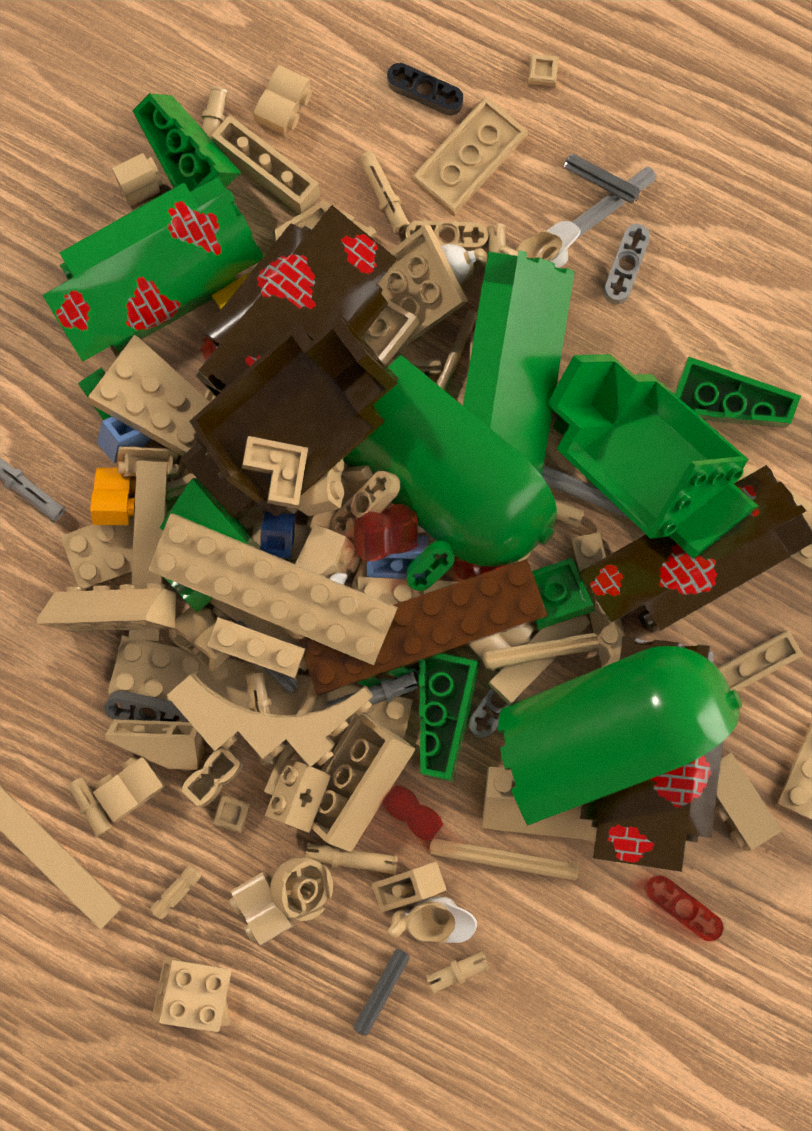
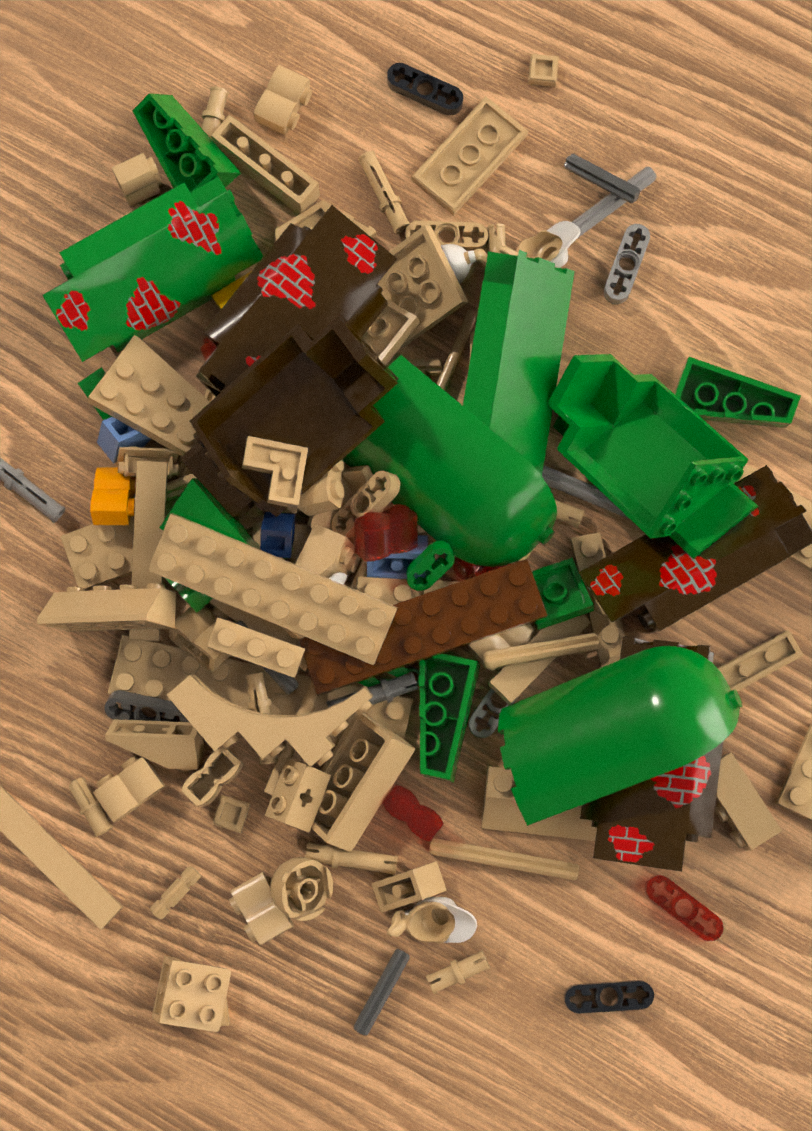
(631, 987): none -> black beam

